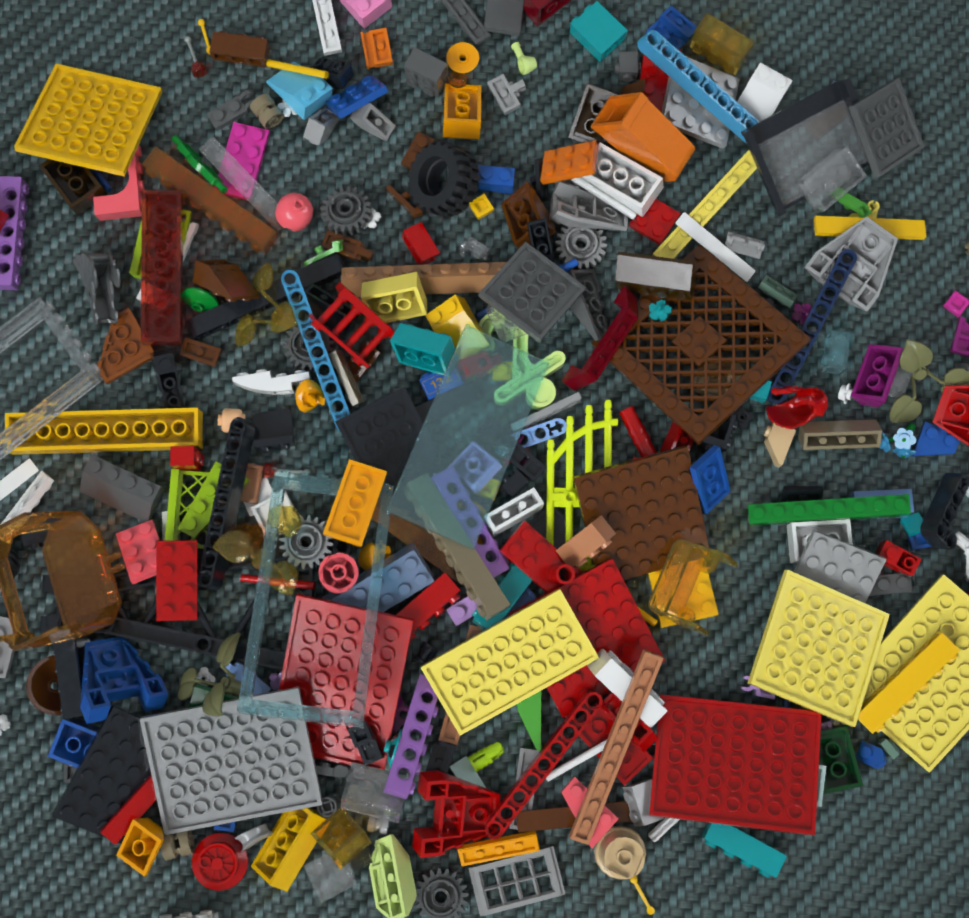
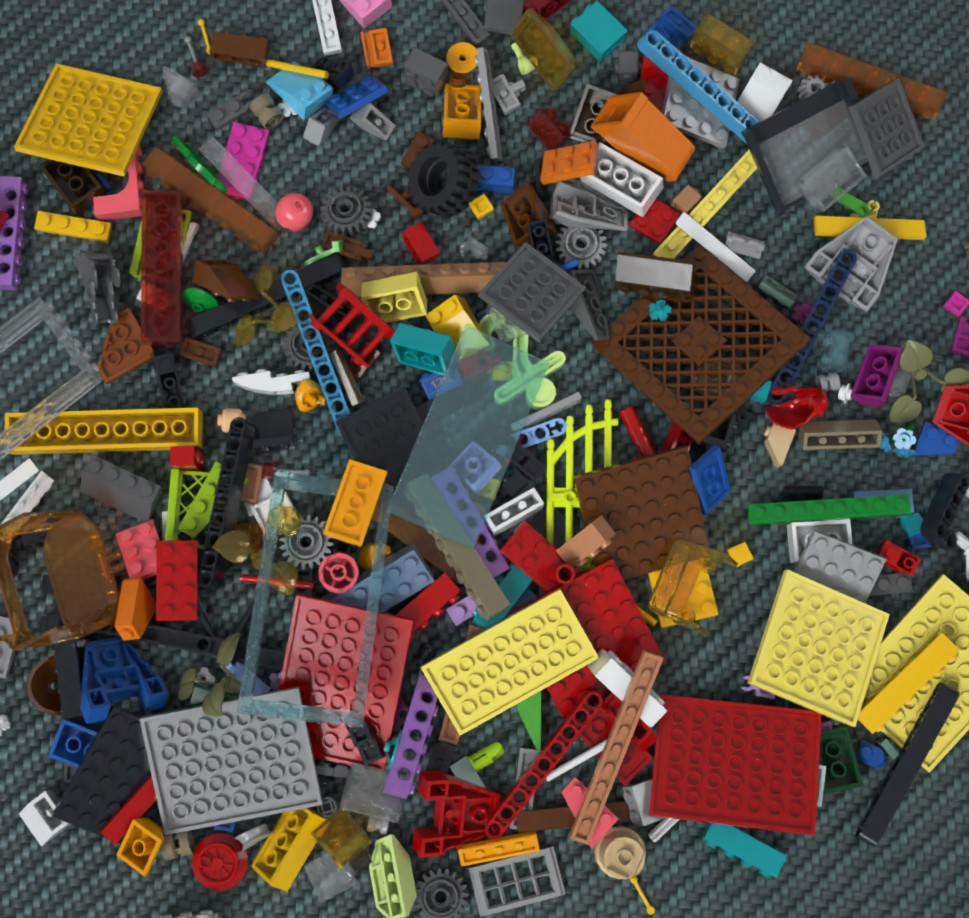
(39, 817): none -> white slope
(73, 226): none -> yellow plate
(134, 609): none -> orange slope
(179, 88): none -> clear slope
(487, 98): none -> light grey plate
(544, 48): none -> clear yellow windscreen
(549, 128): none -> clear red bracket
(604, 197): white bar -> none
(608, 345): dark red slope -> none
(686, 200): none -> medium nougat brick
(740, 553): none -> yellow tile
(810, 84): none -> light grey gear
(828, 382): none -> light grey wheel
(868, 78): none -> clear orange brick
(907, 764): none -> black beam

